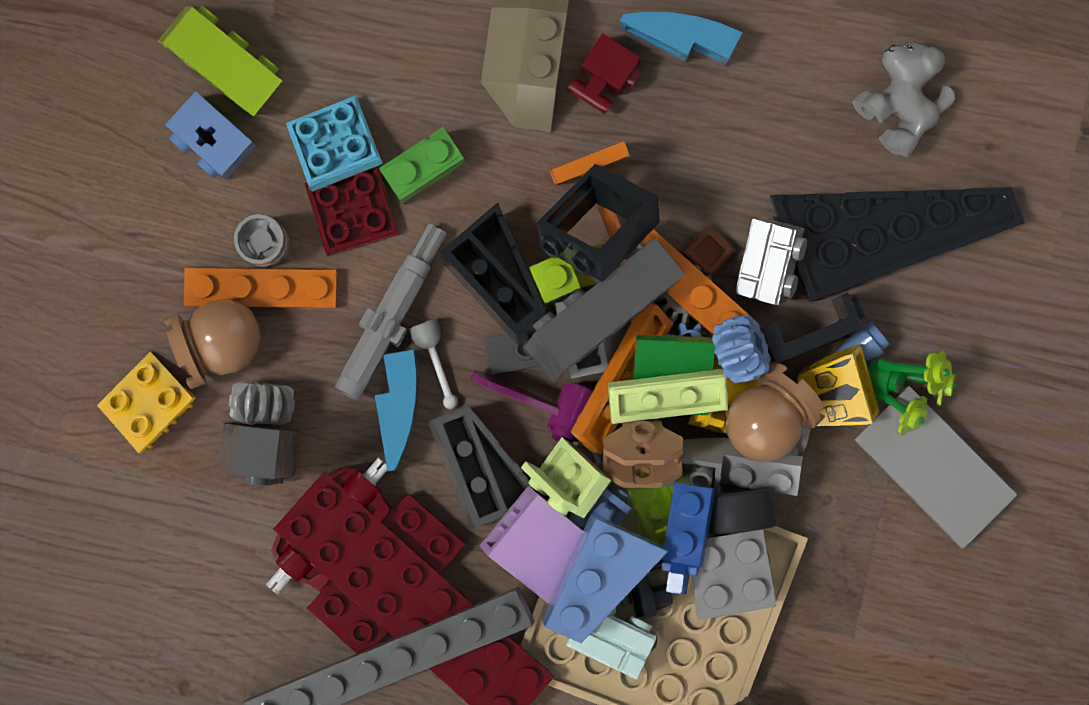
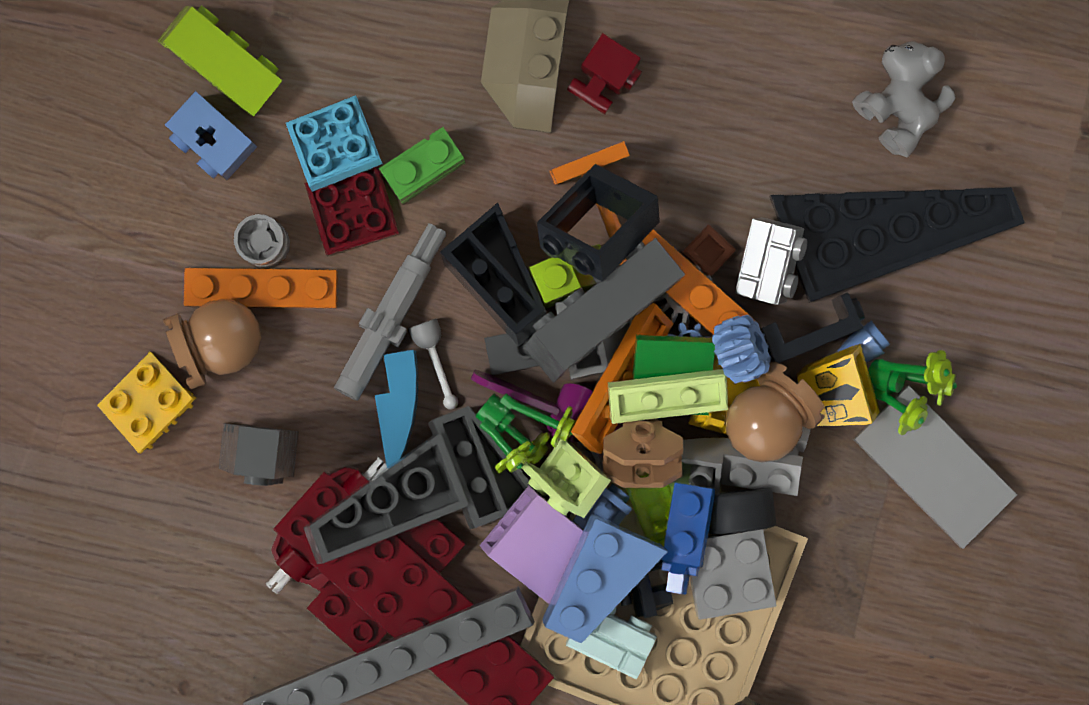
(261, 403): light grey gear -> none
(397, 499): none -> dark grey wedge
(497, 415): none -> plant
(681, 33): dark azure slope -> none

